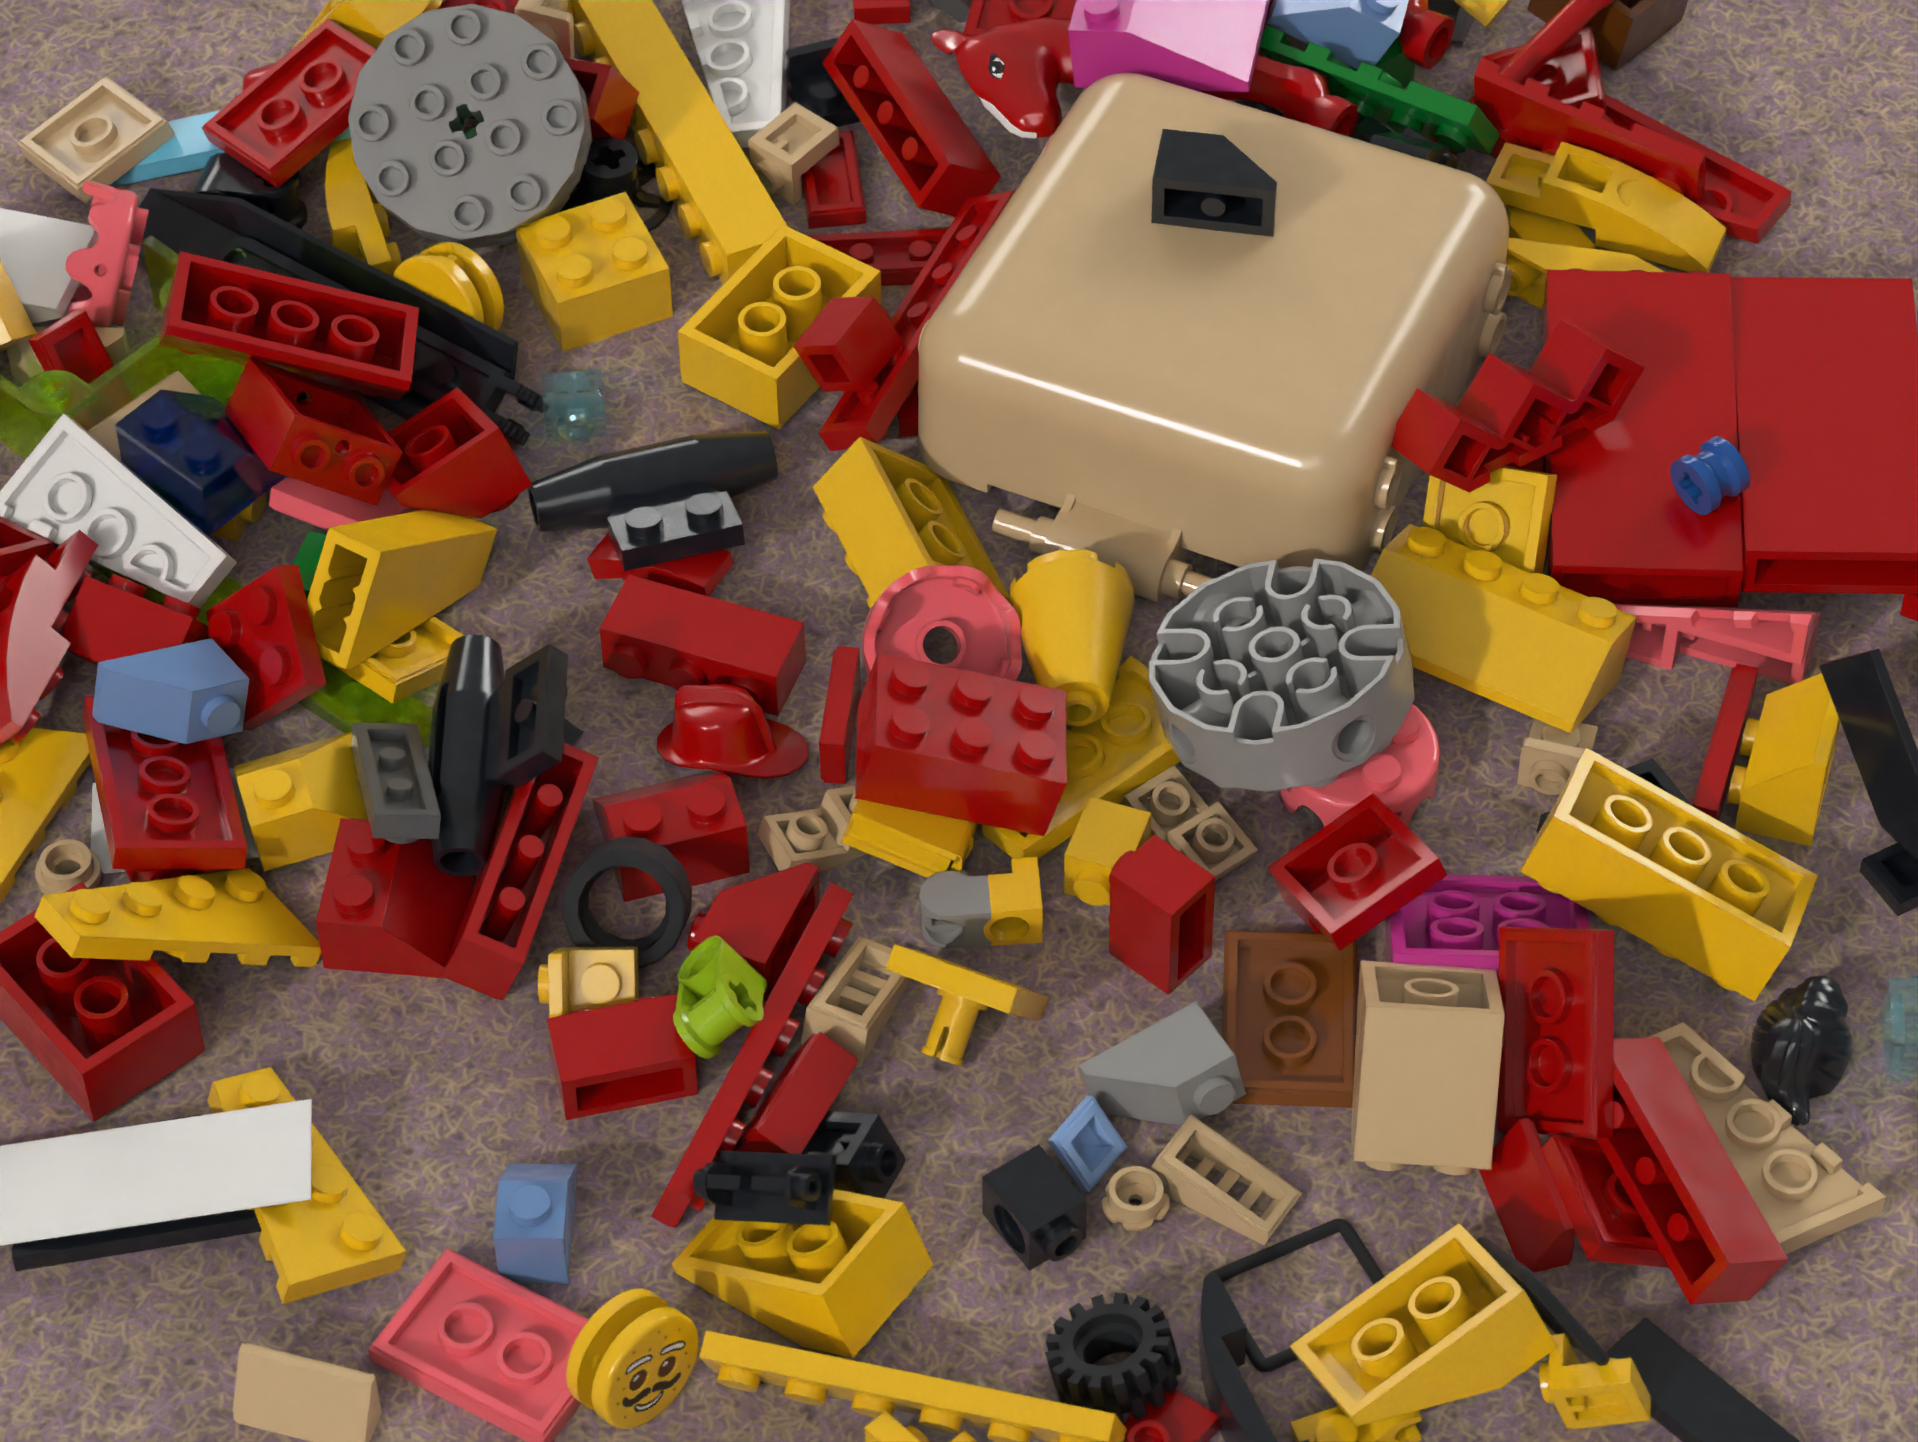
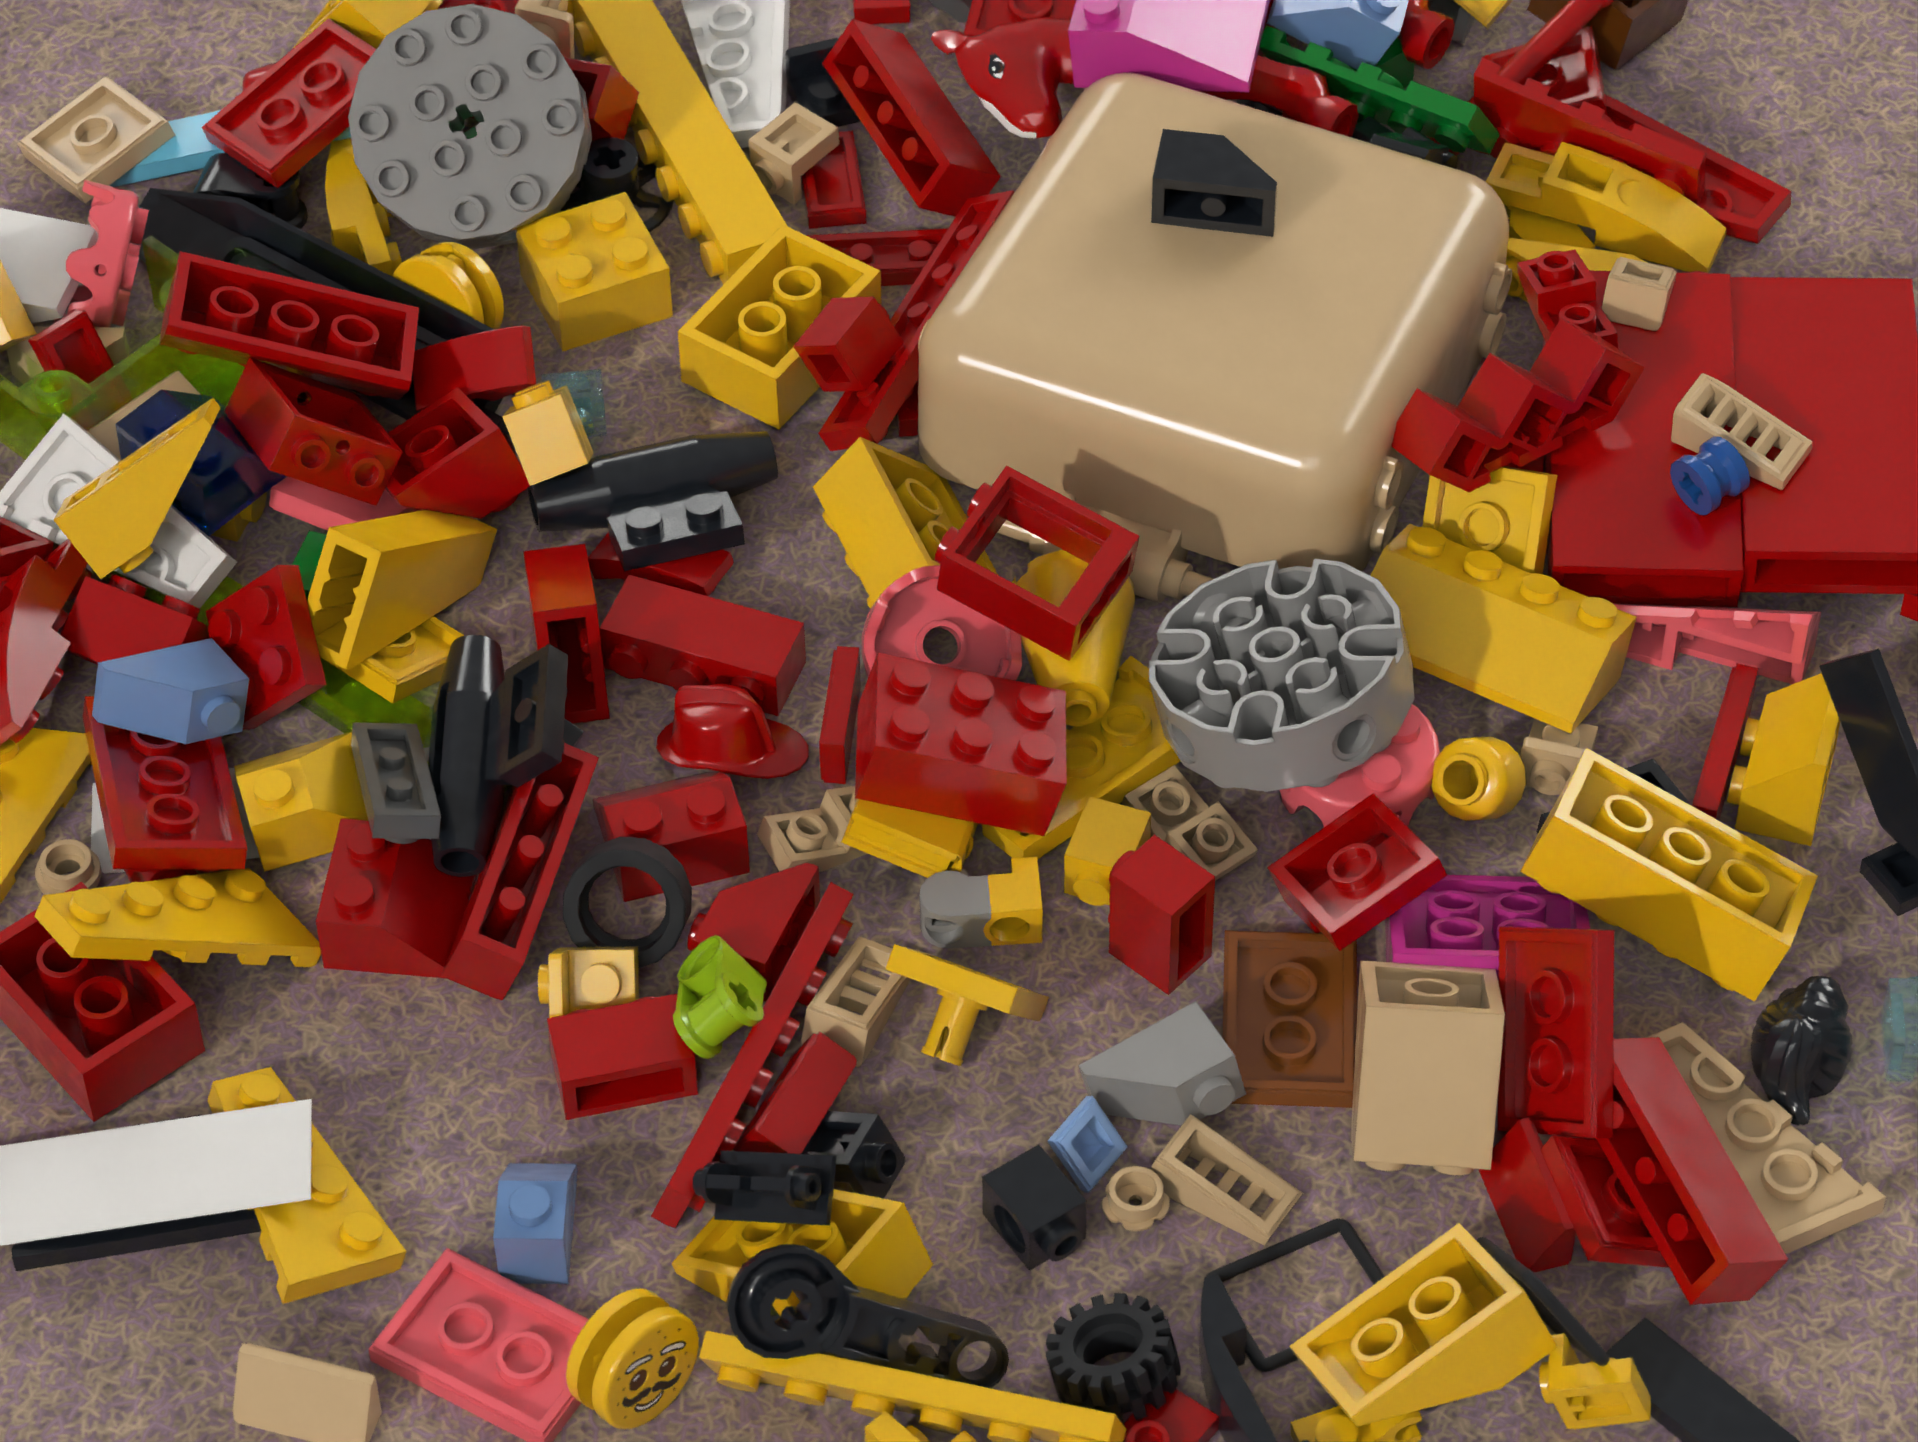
(124, 507): none -> yellow slope
(479, 364): none -> red slope
(547, 432): none -> yellow brick
(567, 618): none -> red slope
(849, 1319): none -> black beam
(1057, 520): none -> red window
(1478, 778): none -> yellow head
(1564, 288): none -> red slope
(1638, 293): none -> tan slope
(1728, 407): none -> tan slope

